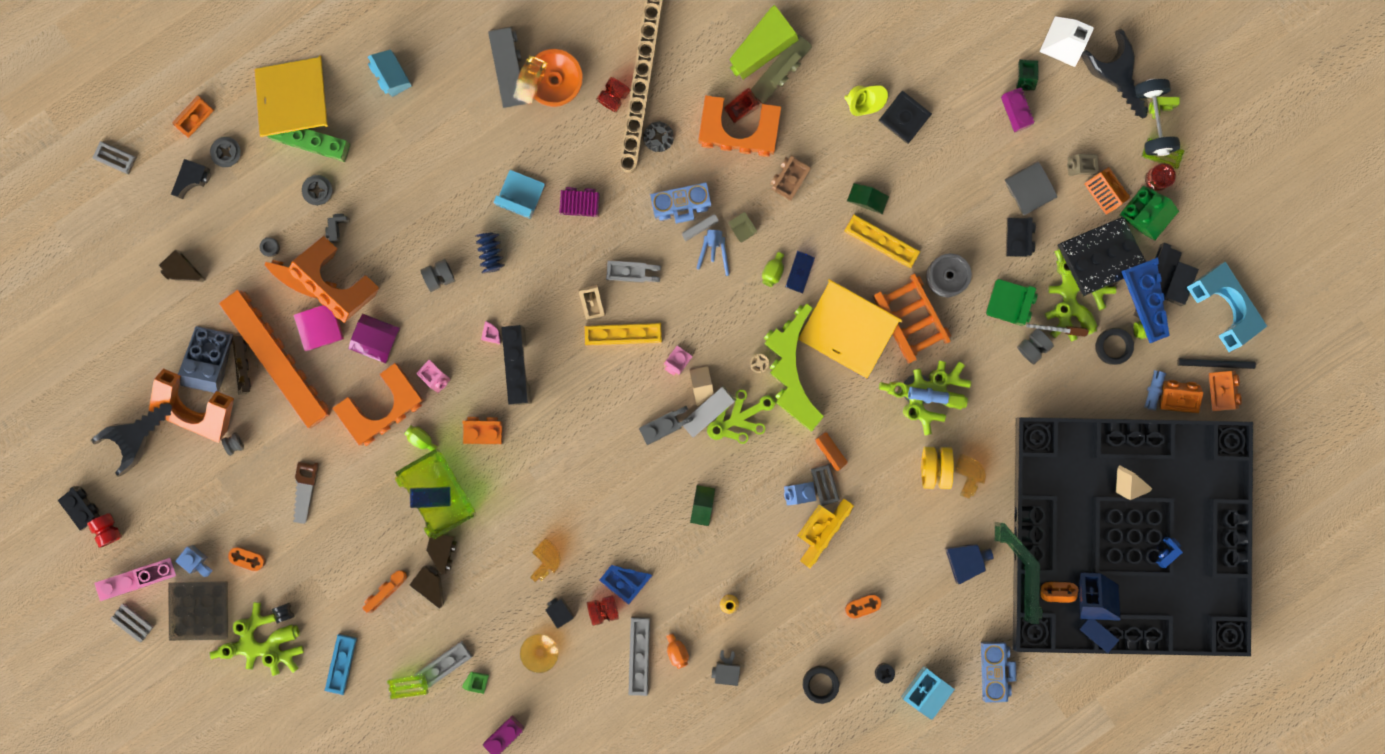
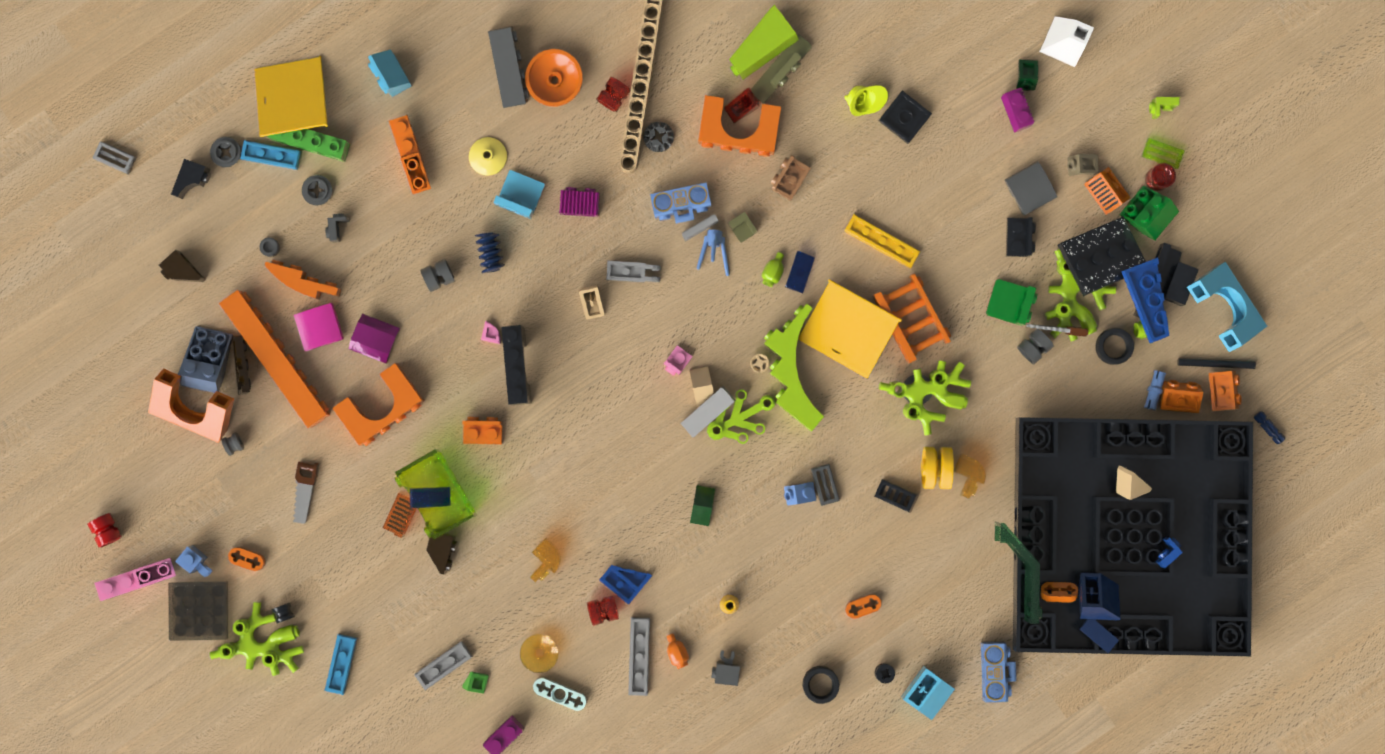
(79, 507): black bracket -> none
(118, 613): light grey tile -> none
(133, 436): black animal -> none
(193, 116): orange slope -> none
(270, 155): none -> dark azure tile
(341, 302): orange arch -> none
(386, 591): orange hinge -> none
(393, 688): clear neon green tile -> none
(399, 516): none -> clear orange panel
(410, 154): none -> orange slope
(419, 438): lime plant -> none
(429, 585): dark brown slope -> none
(433, 376): bright pink bracket -> none
(494, 163): none -> light yellow dish
(529, 79): clear yellow brick -> none
(544, 693): none -> light aqua beam
(559, 612): black brick -> none
(623, 334): yellow tile -> none
(664, 426): dark grey hinge -> none
(821, 528): yellow bracket -> none
(831, 451): orange slope -> none
(868, 198): dark green slope -> none
(911, 503): none -> black slope
(928, 395): medium blue pin -> none
(940, 283): flat silver wheel -> none
(967, 561): dark blue torso -> none
(1118, 72): black animal -> none
(1151, 89): black axle -> none
(1269, 427): none -> dark blue axle

